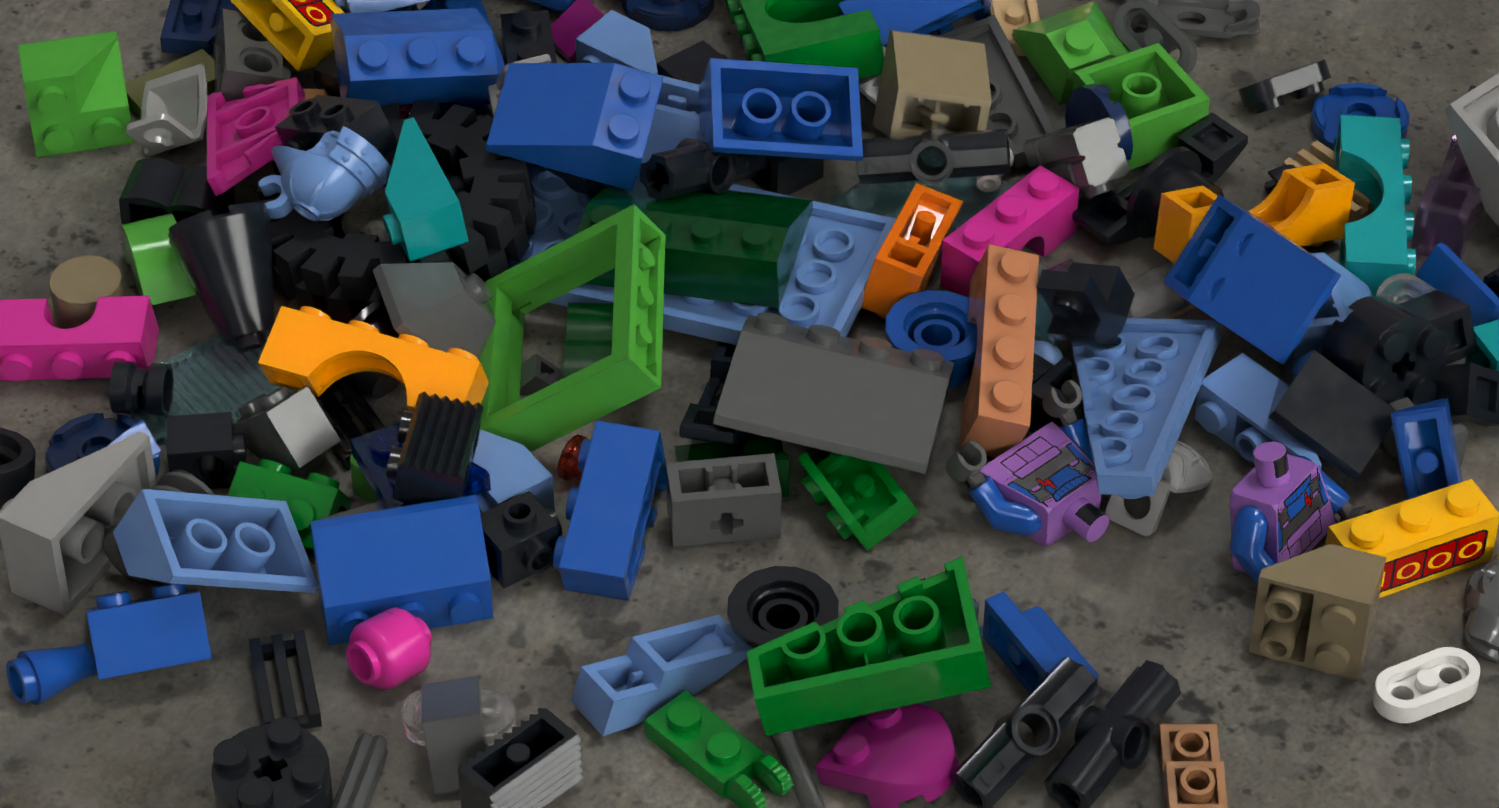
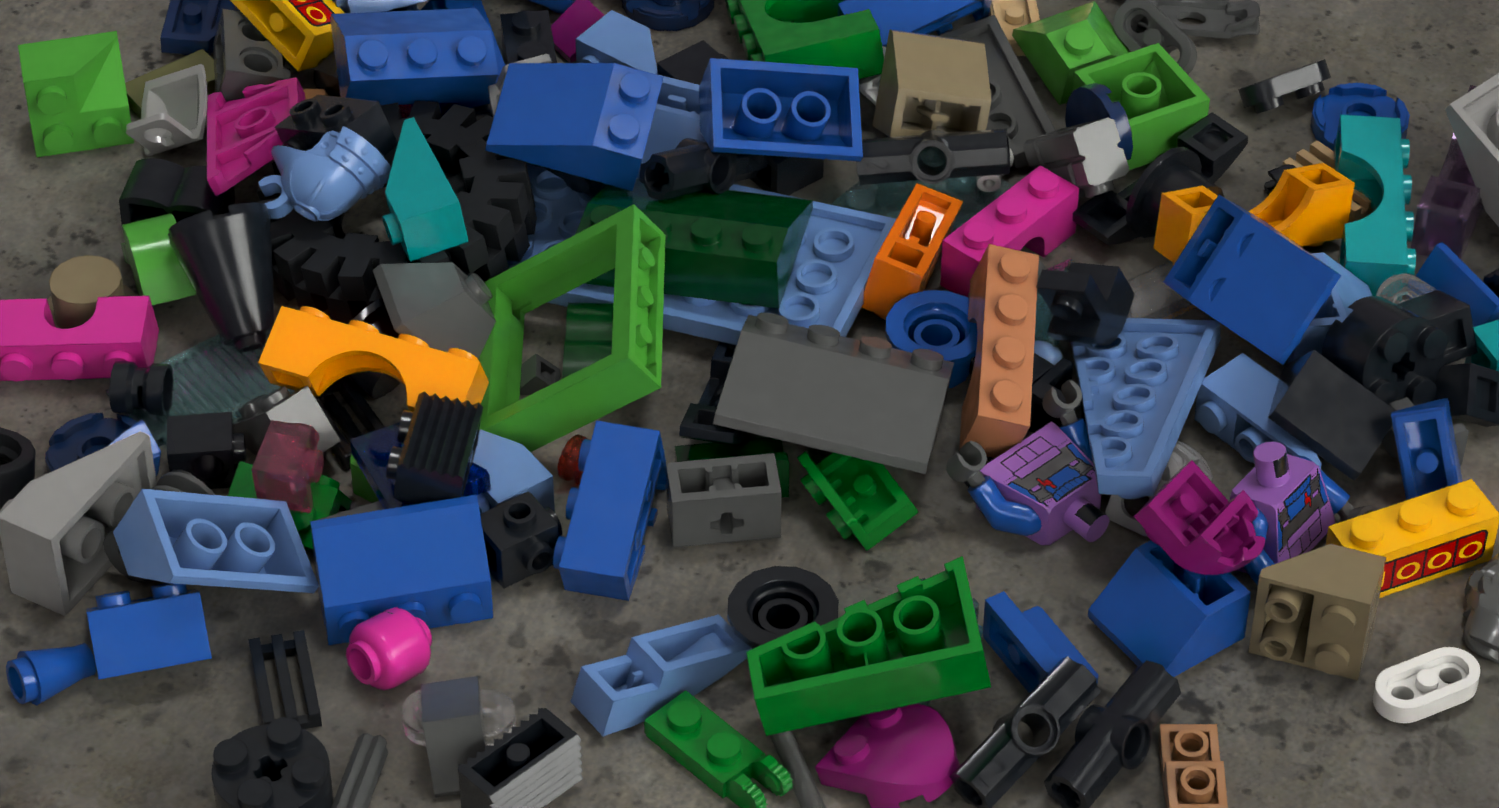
(288, 465): none -> clear pink brick
(1168, 612): none -> blue slope
(1200, 525): none -> magenta slope

